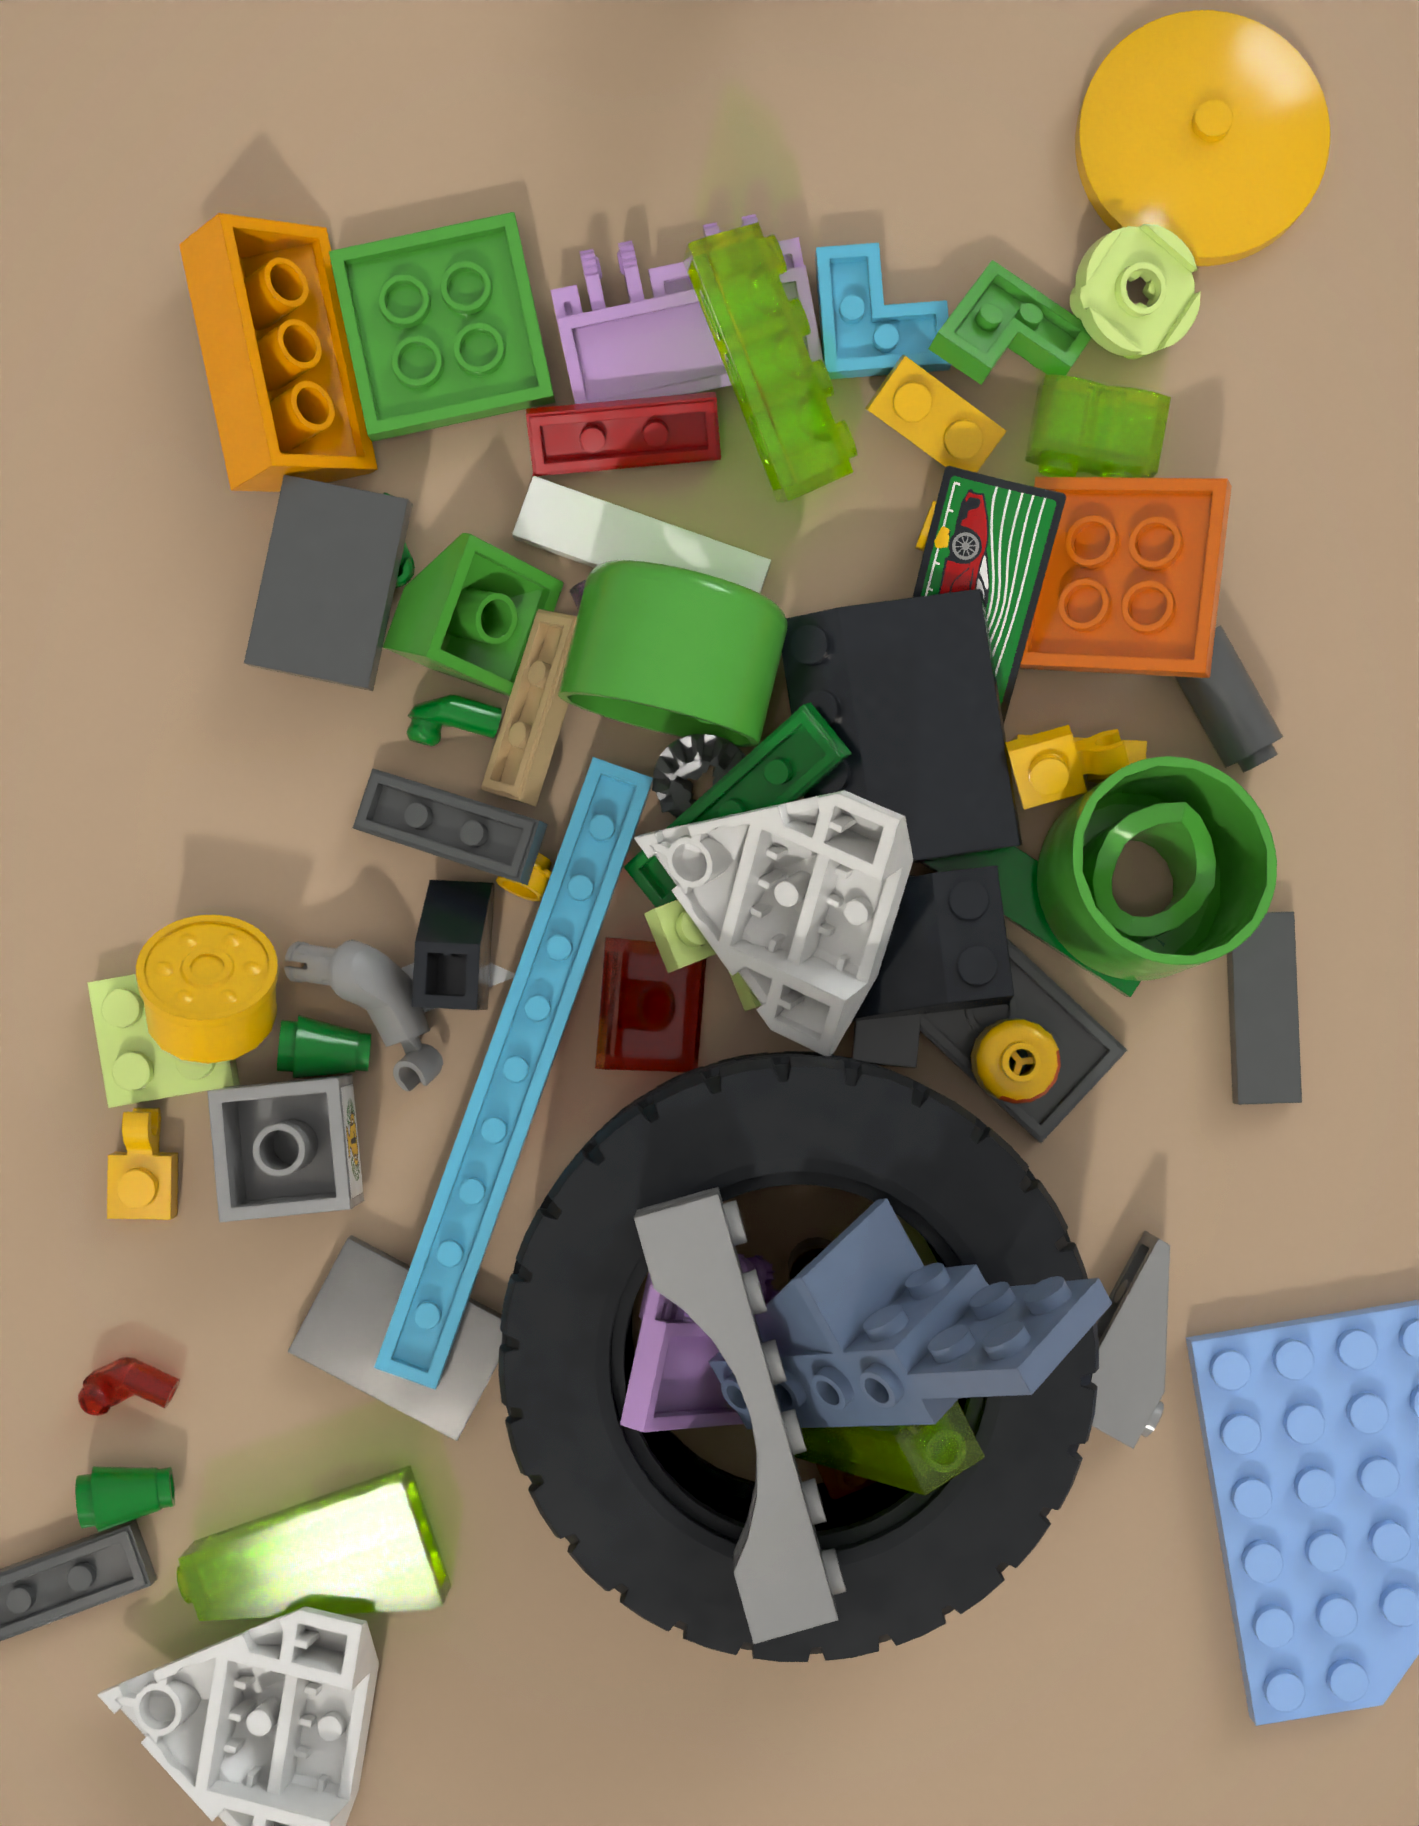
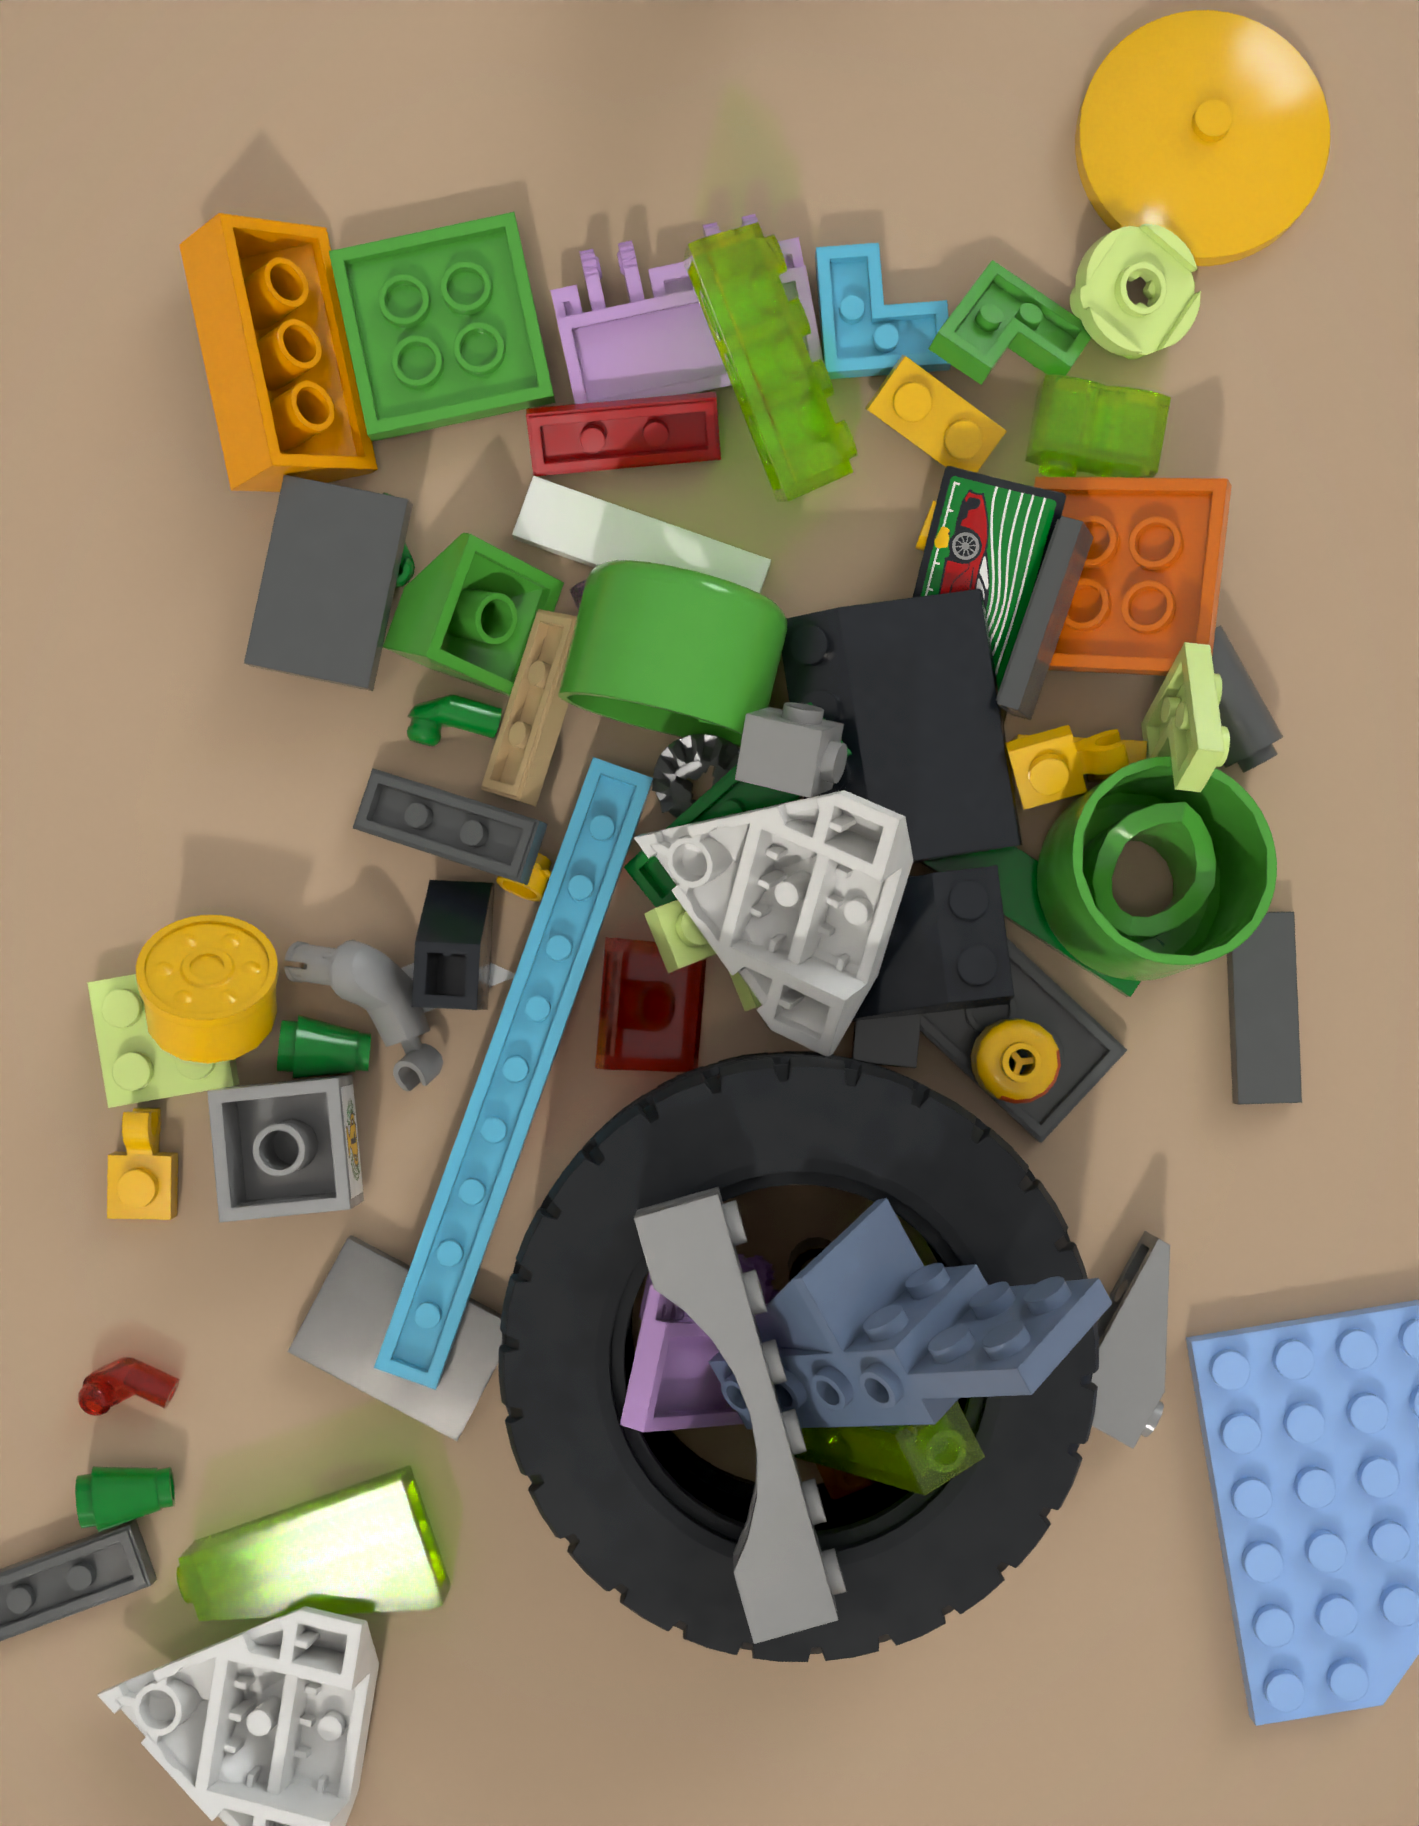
(791, 750): none -> light grey brick
(1044, 617): none -> dark grey tile
(1187, 719): none -> yellowish green plate

